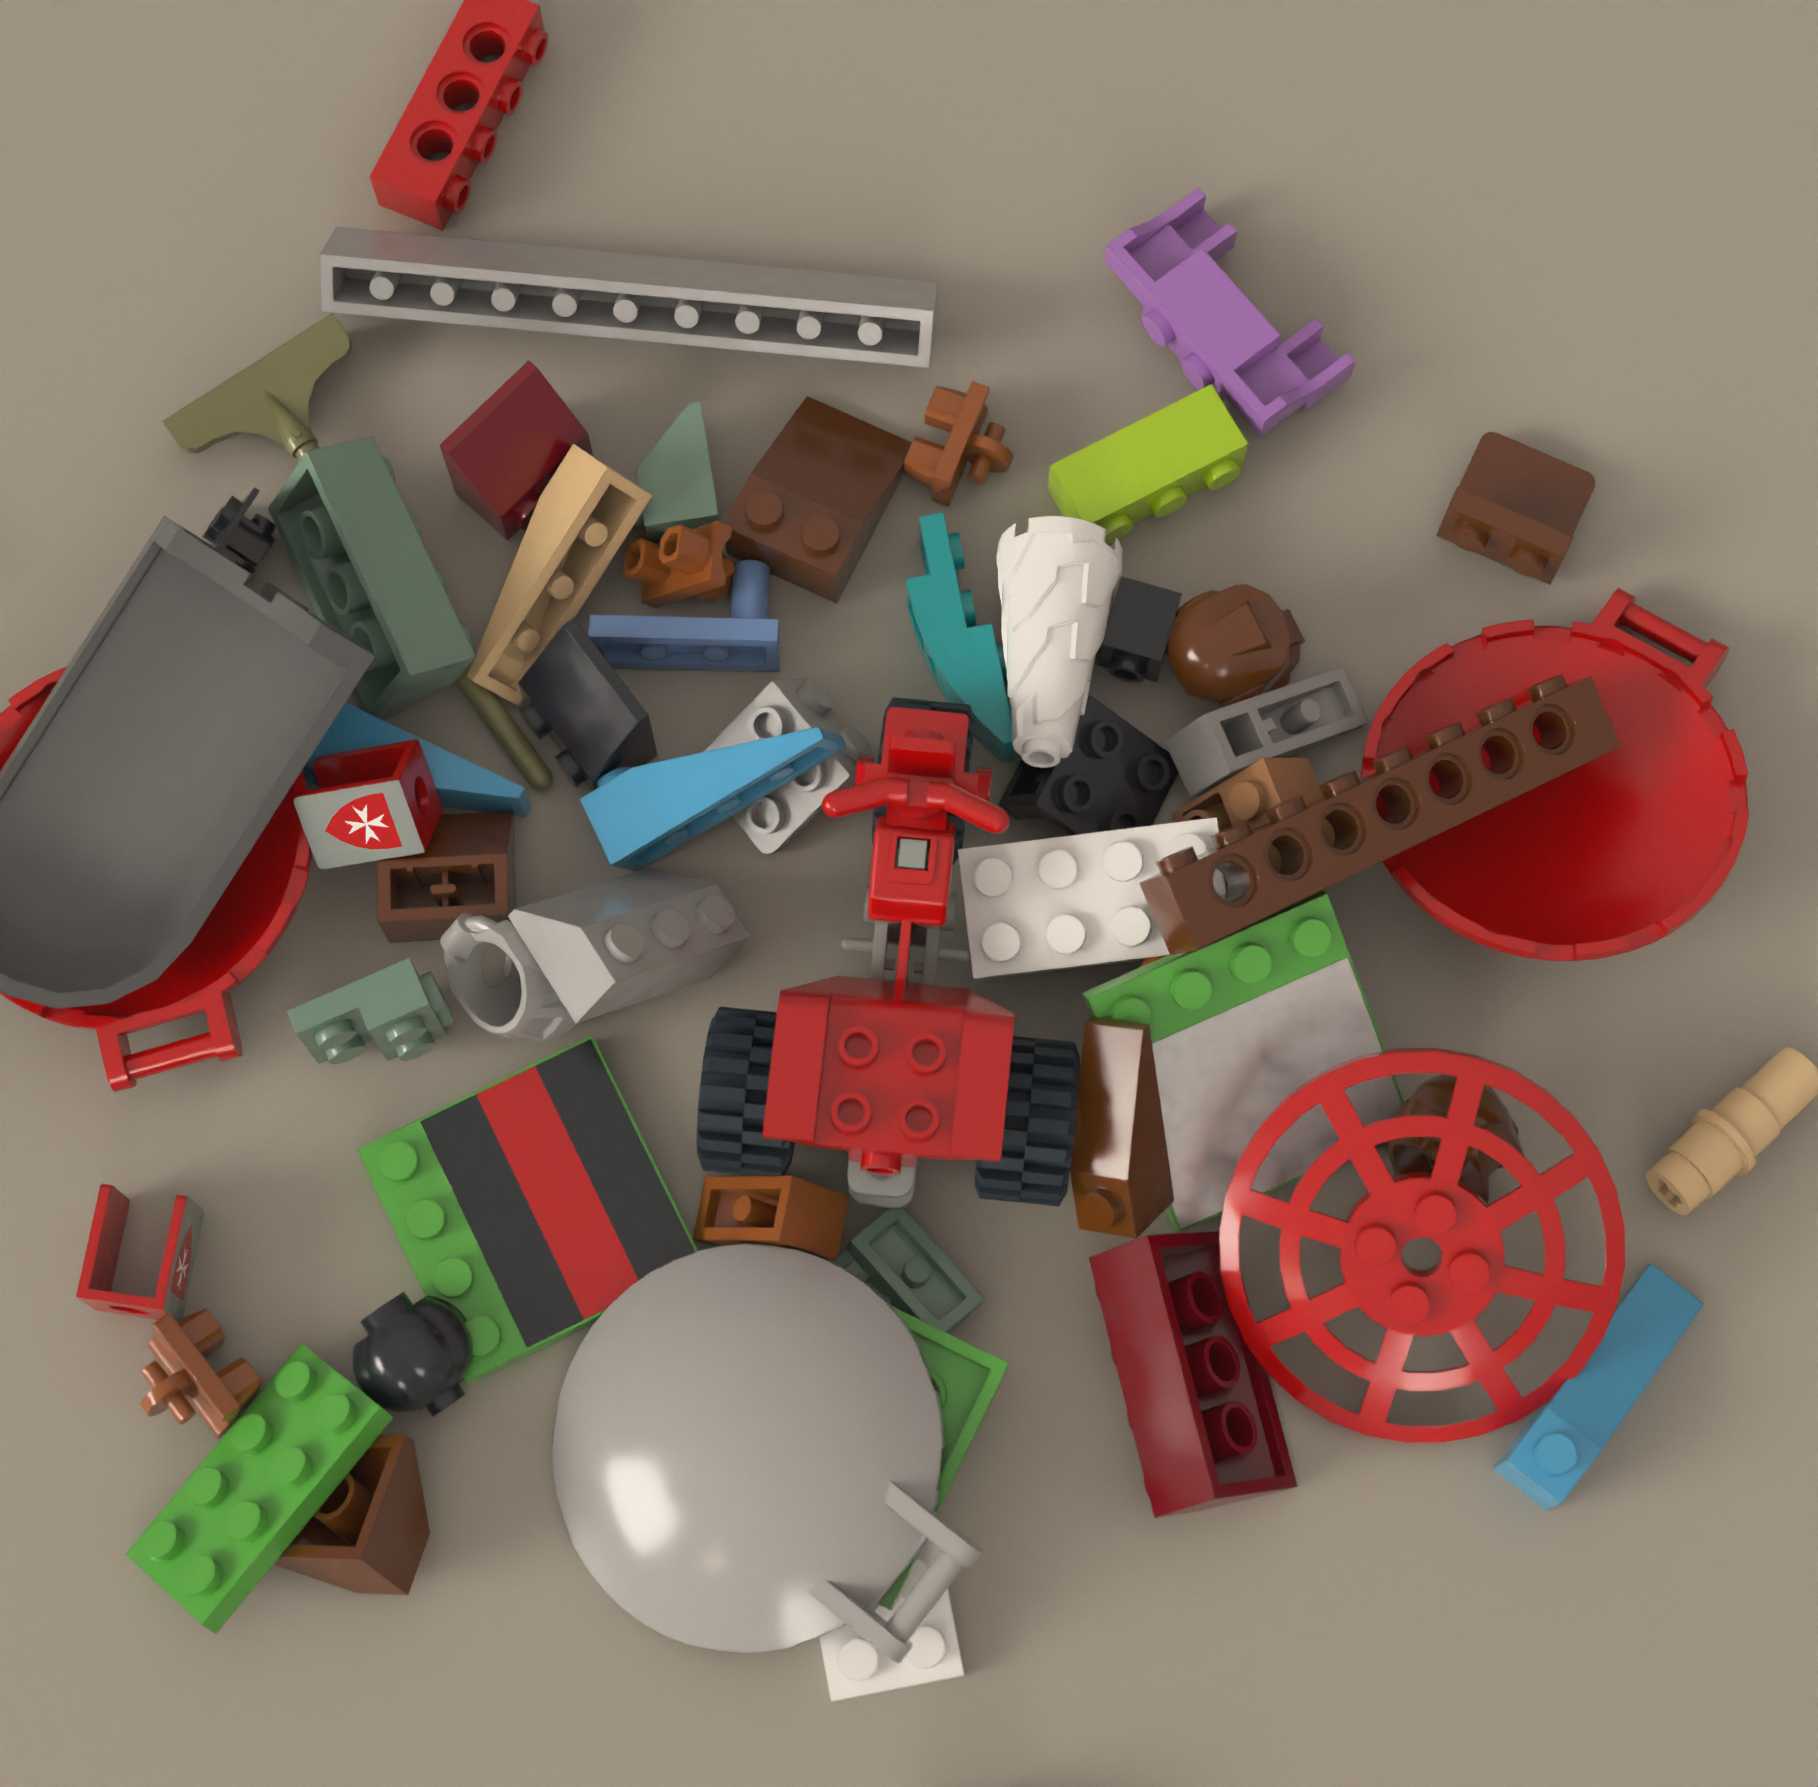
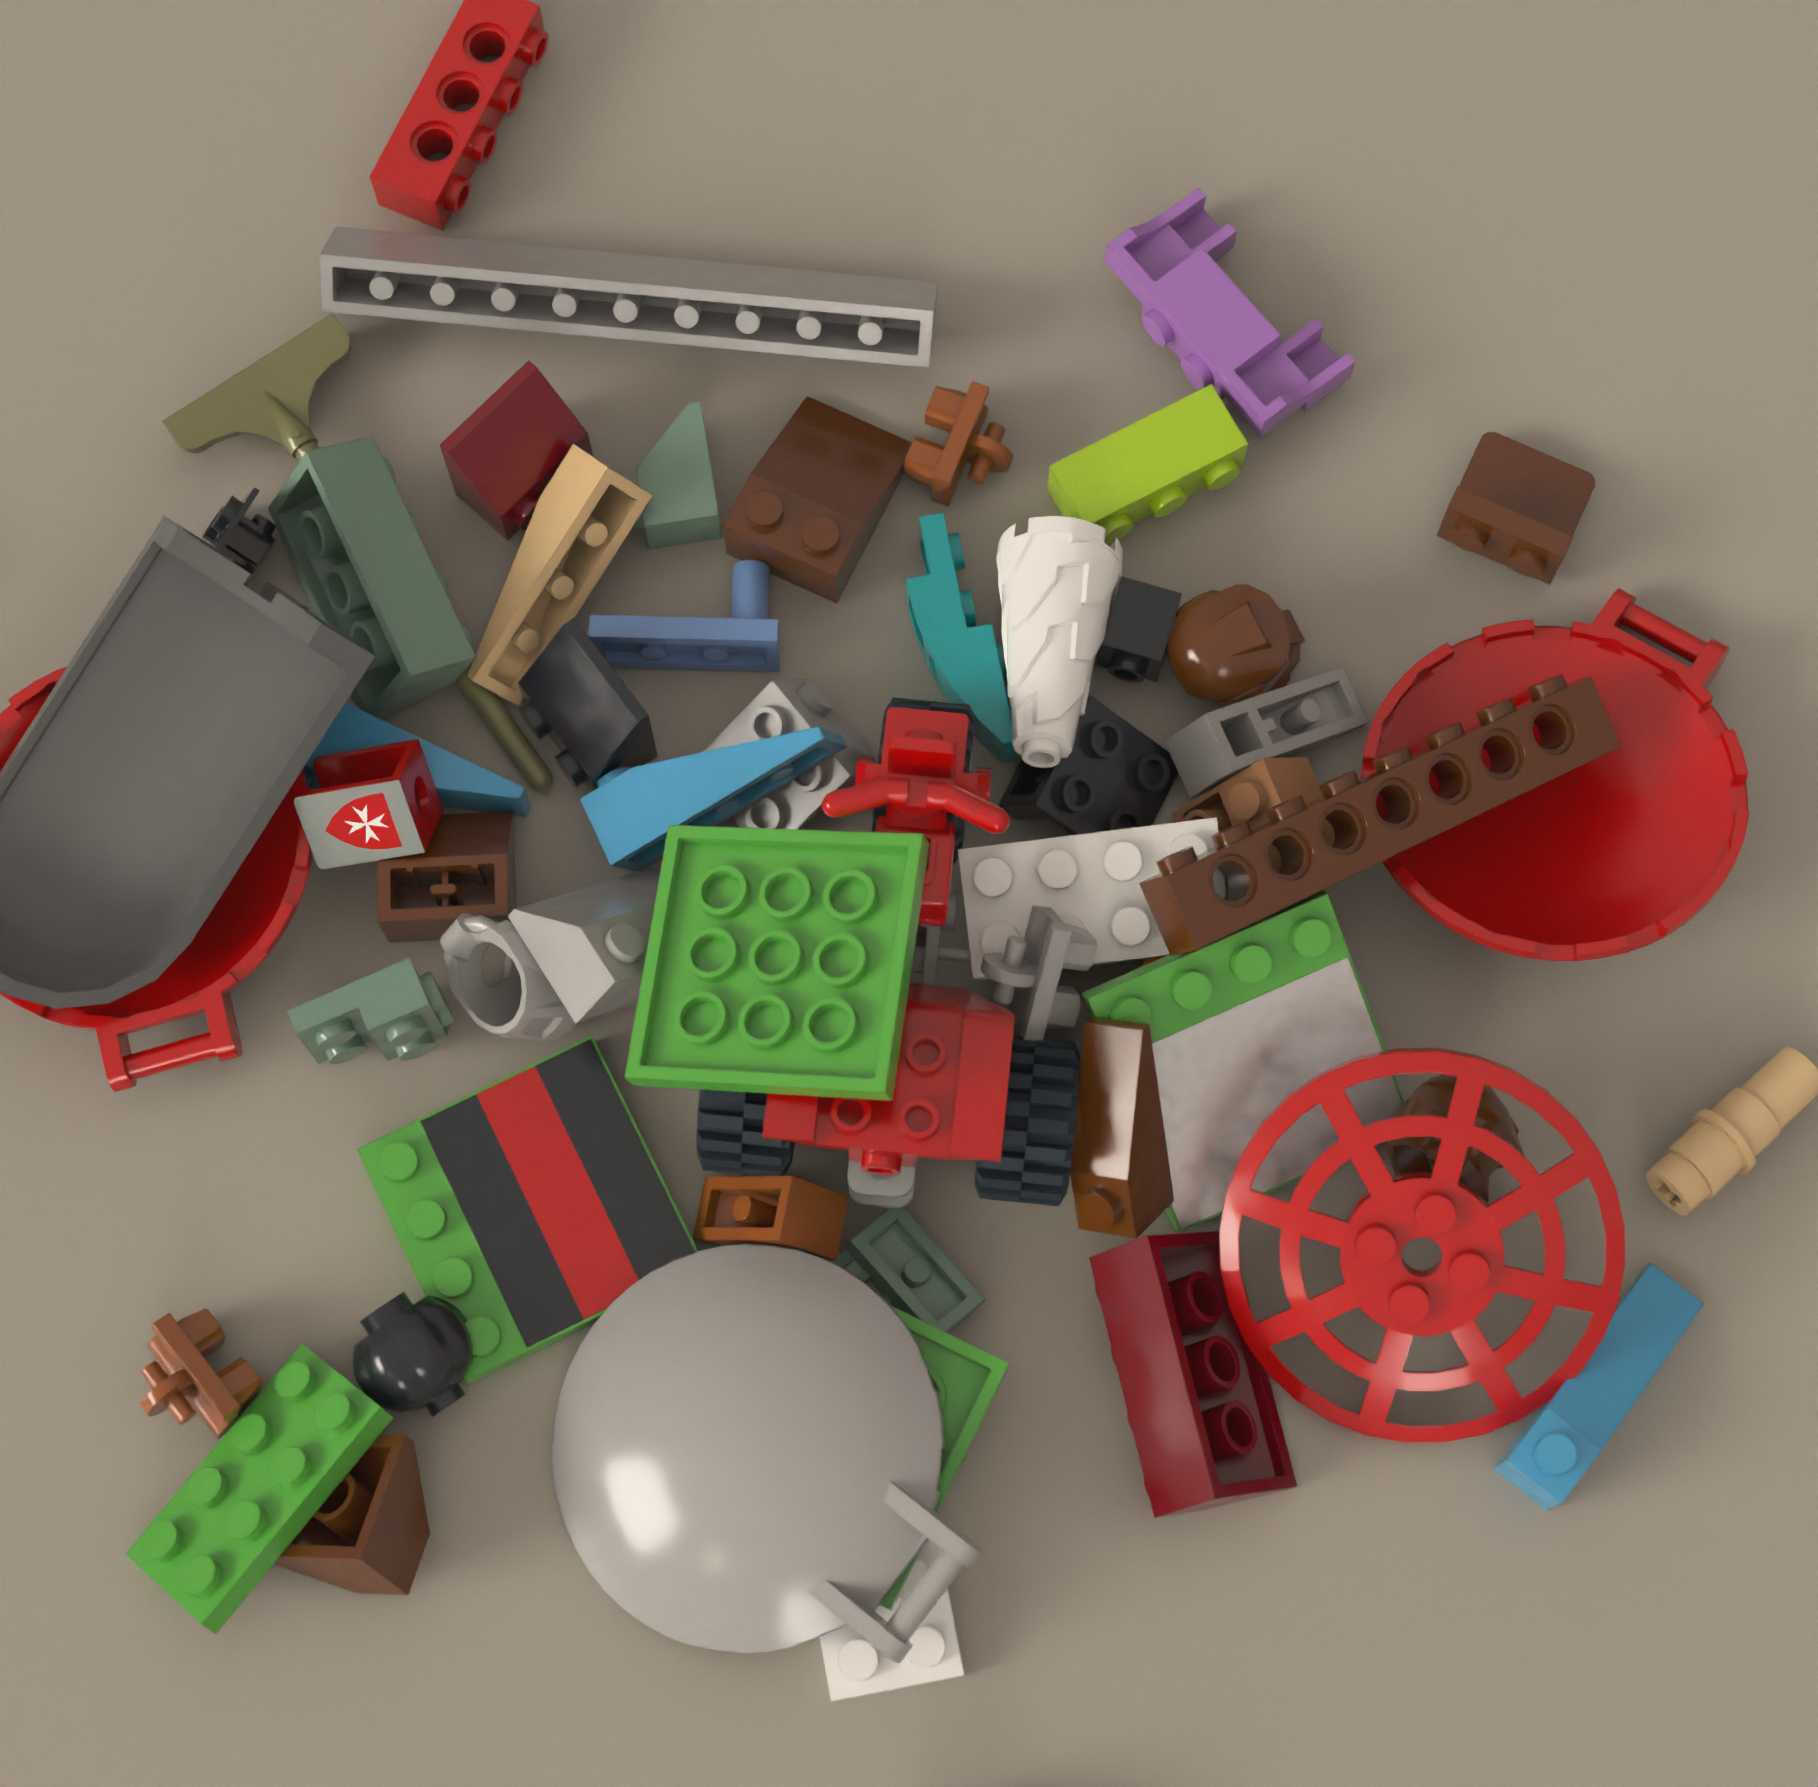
(104, 1250): red piece -> none
(681, 564): dark orange hips -> none
(779, 961): none -> bright green plate
(1031, 971): none -> light grey hips

